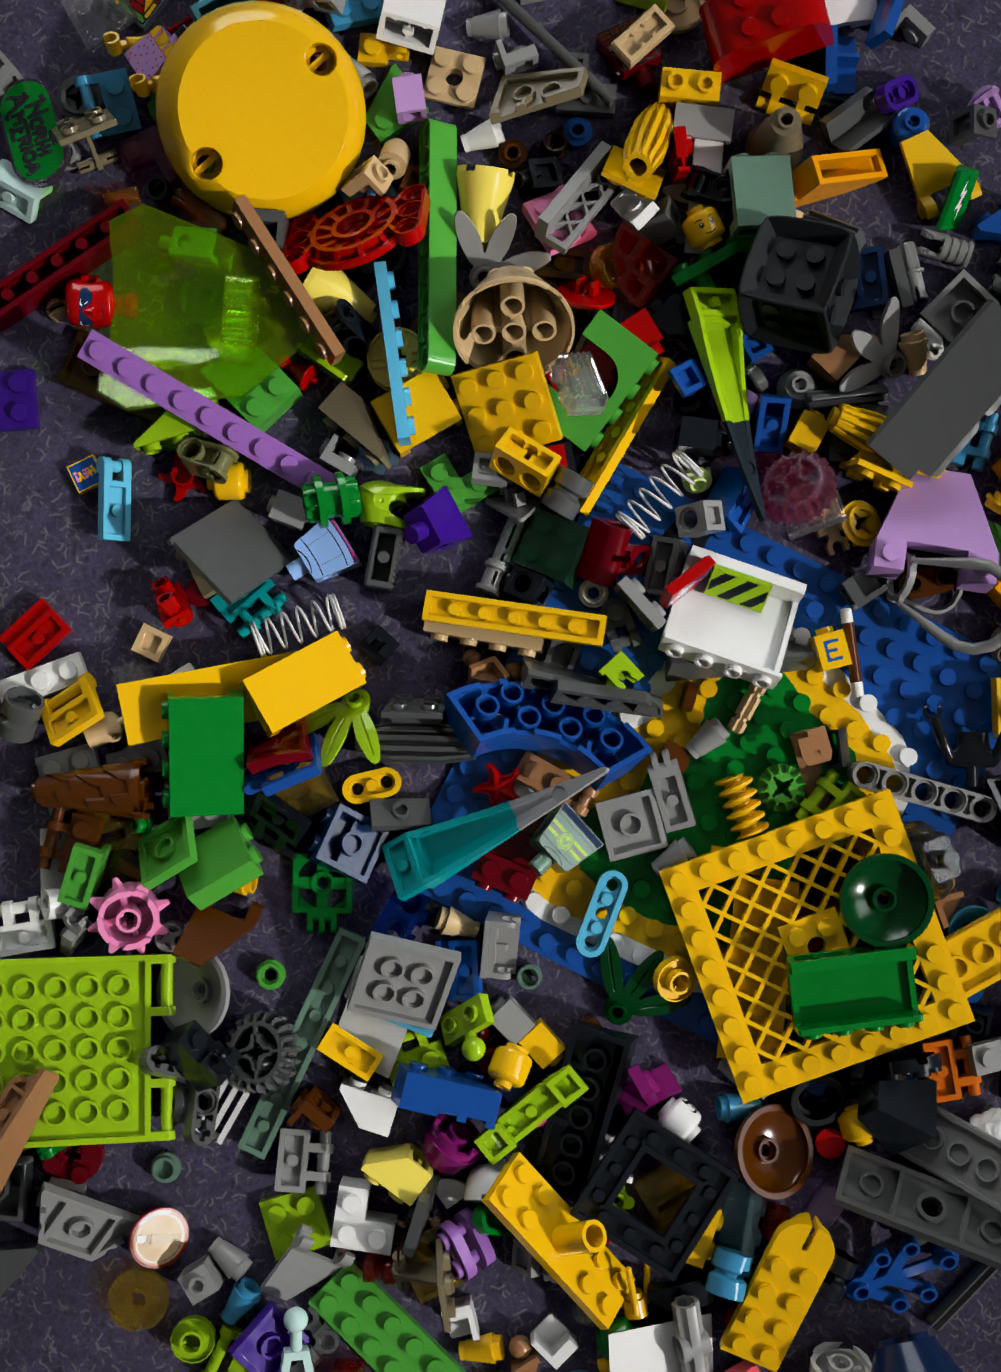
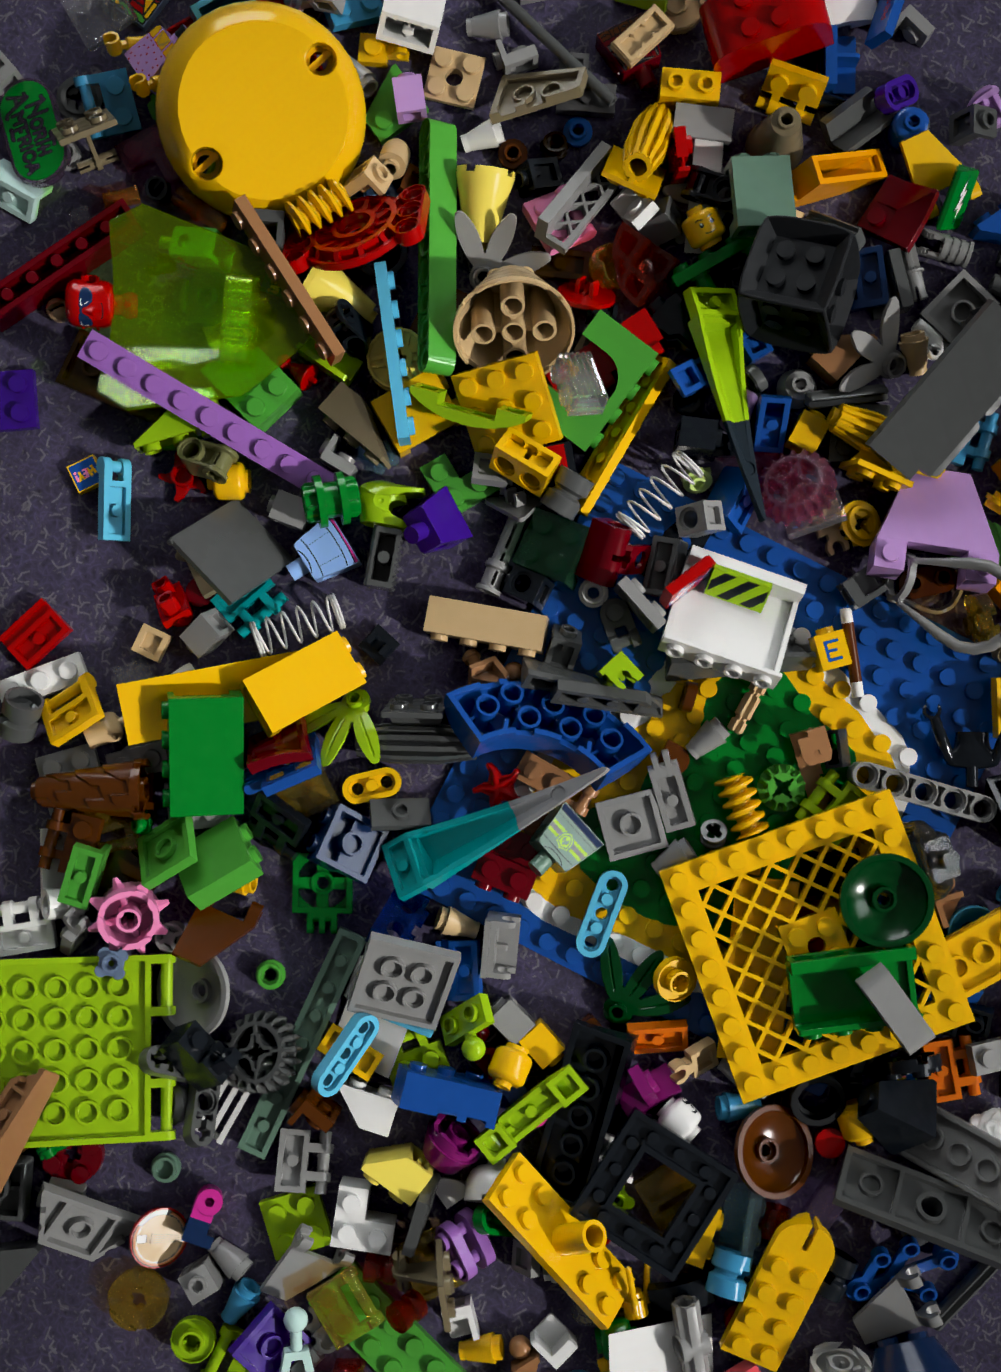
(103, 968): none -> sand blue plate
(205, 1206): none -> leg
(206, 633): none -> light grey brick
(318, 206): none -> yellow piece
(337, 1314): none -> clear yellow plate
(345, 1054): none -> medium azure plate
(404, 1312): none -> clear red wheel
(434, 400): none -> lime slope
(514, 618): yellow plate -> none
(526, 979): sand green hinge -> none
(660, 1036): none -> orange plate
(697, 1060): none -> tan plate
(713, 843): none -> dark grey bush
(892, 1311): none -> light grey flag
(895, 1008): none -> light grey beam
(899, 212): none -> dark red plate
(979, 617): none -> clear yellow plate

